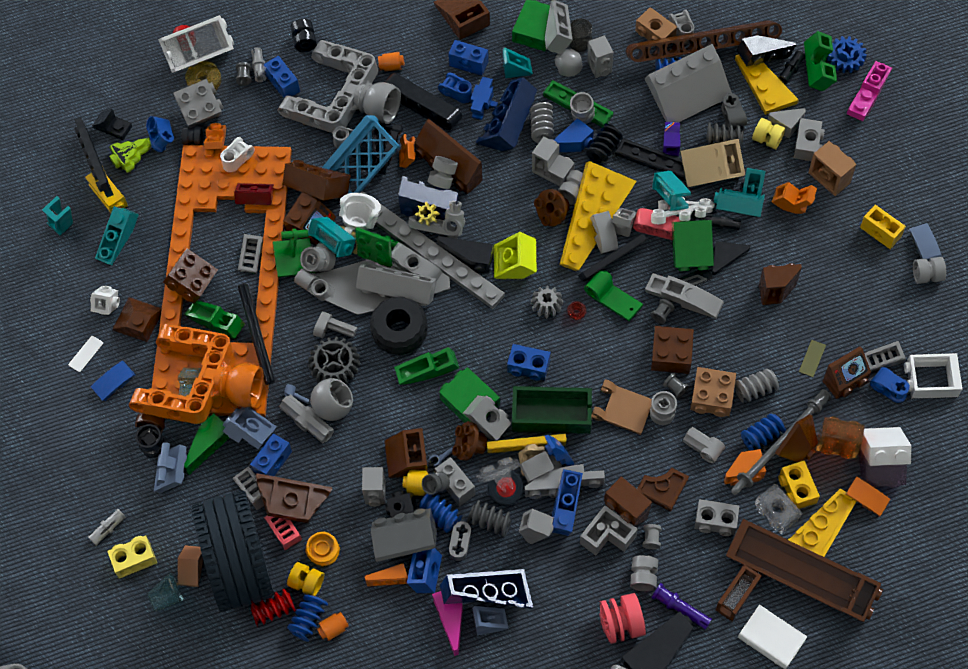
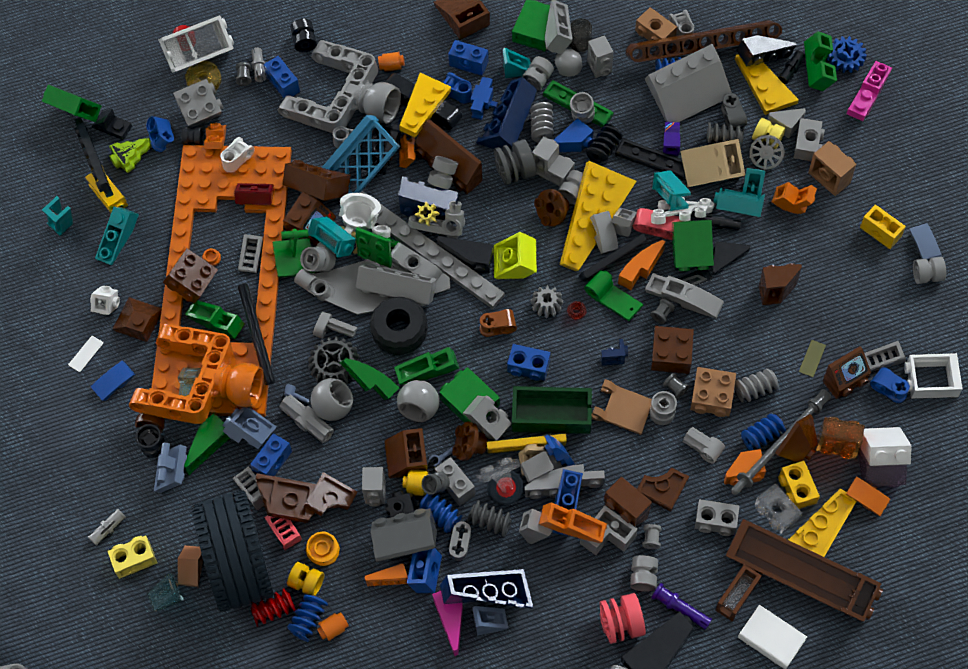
(71, 103): none -> green brick
(211, 256): none -> orange plate
(329, 494): none -> tile
(370, 378): none -> green slope
(382, 230): none -> white tile
(418, 401): none -> light grey wheel
(423, 103): none -> yellow wing
(498, 322): none -> dark orange piece
(518, 161): none -> dark grey wheel
(538, 72): none -> light grey wheel
(572, 523): none -> orange slope
(614, 356): none -> dark blue bracket
(641, 265): none -> orange slope
(767, 152): none -> light grey wheel

